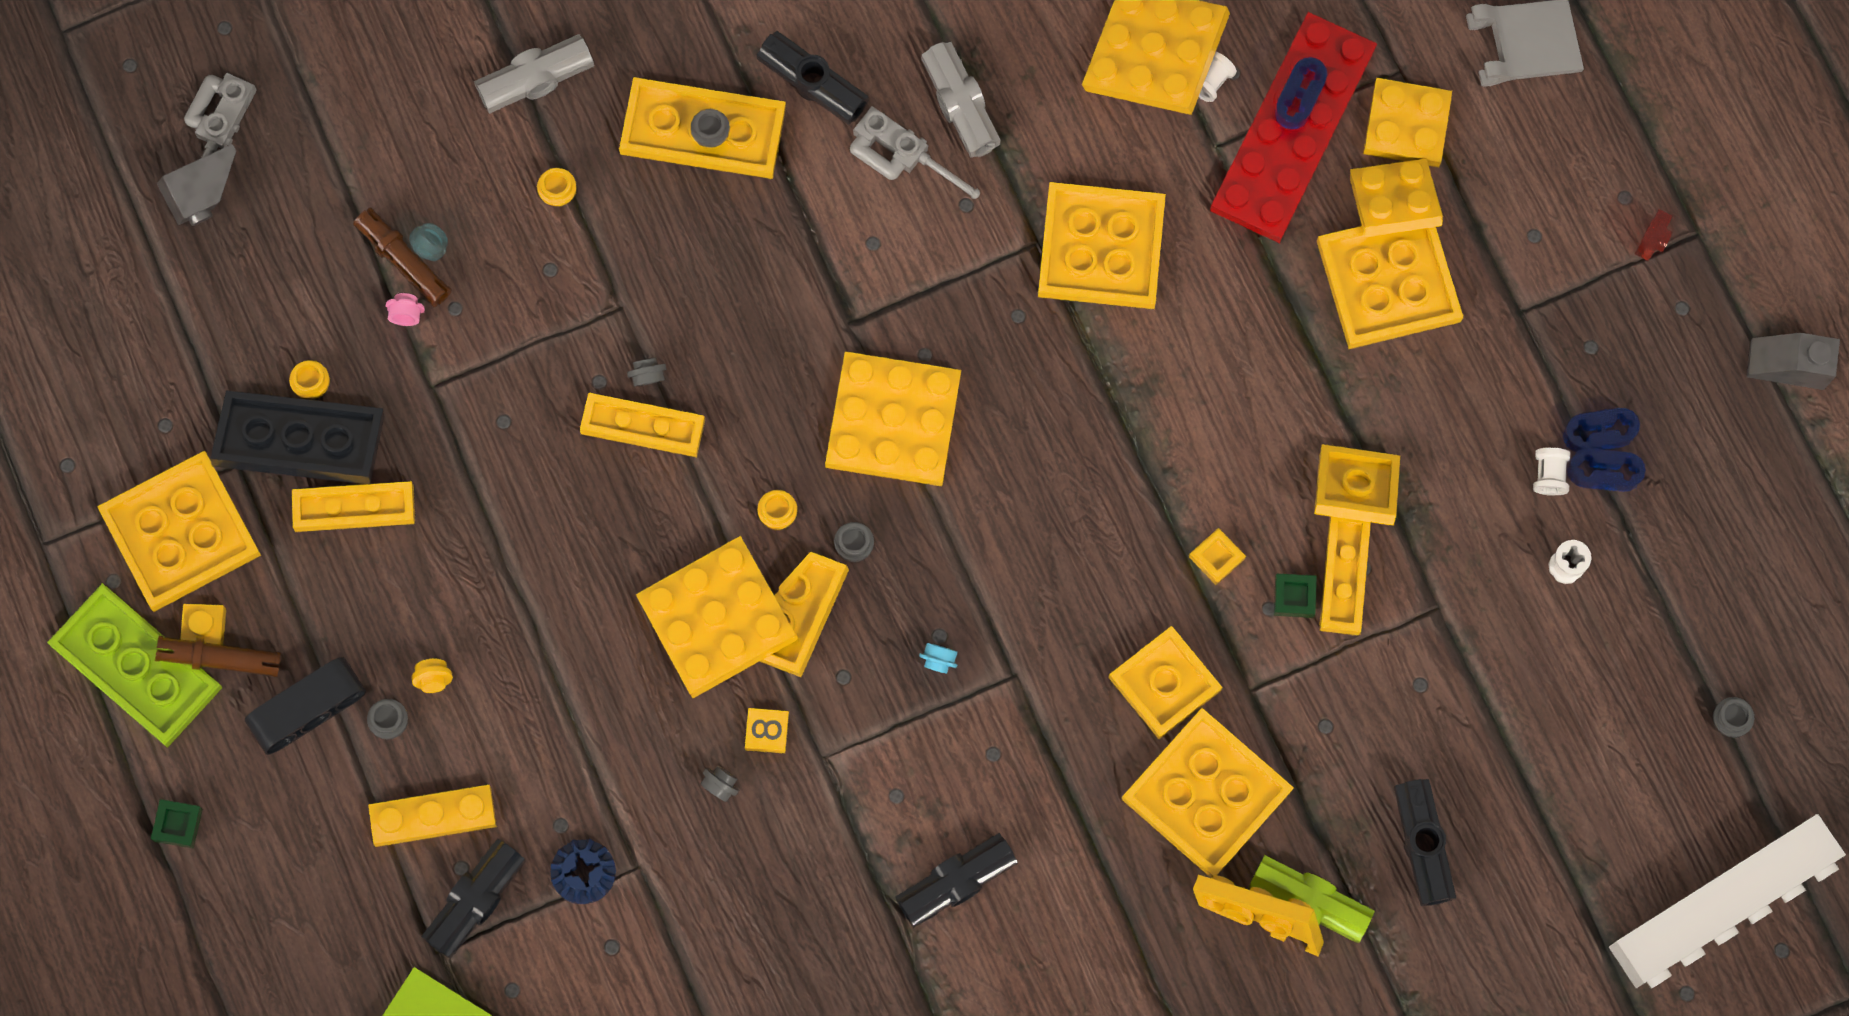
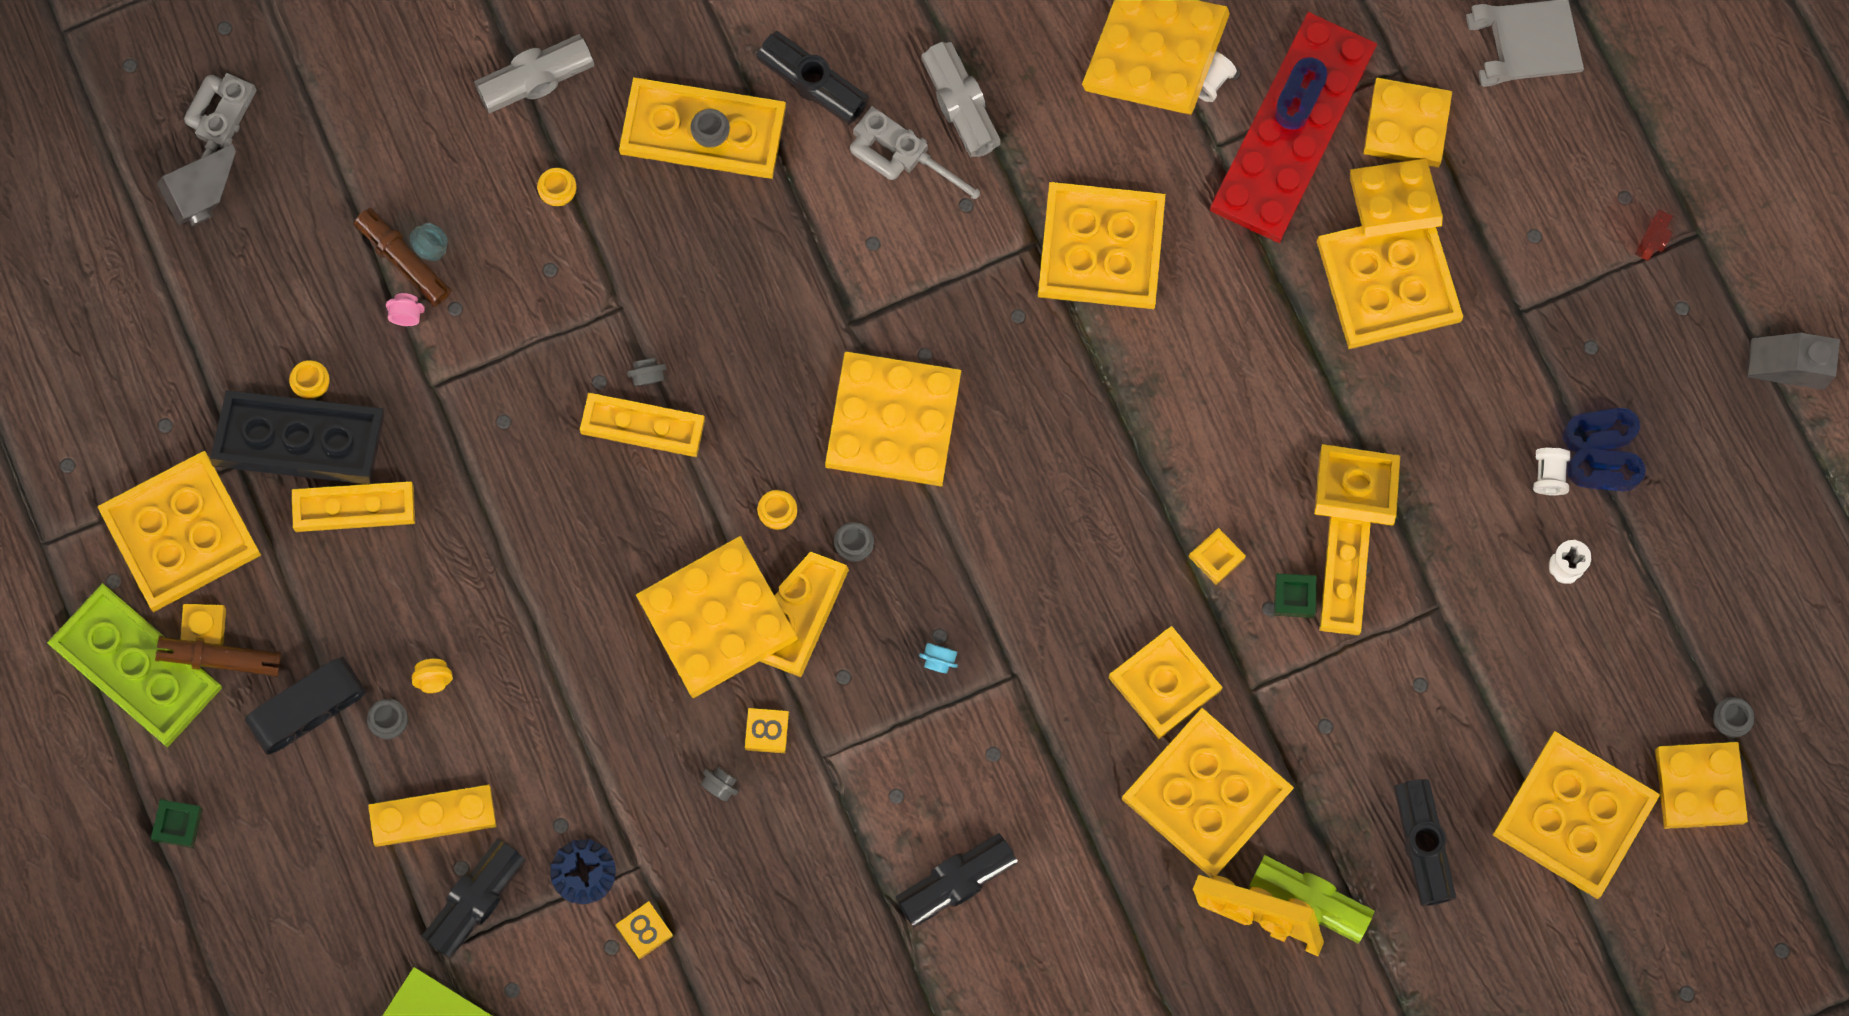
(644, 930): none -> yellow tile
(1576, 815): none -> yellow plate
(1701, 785): none -> yellow plate
(1726, 901): white brick -> none

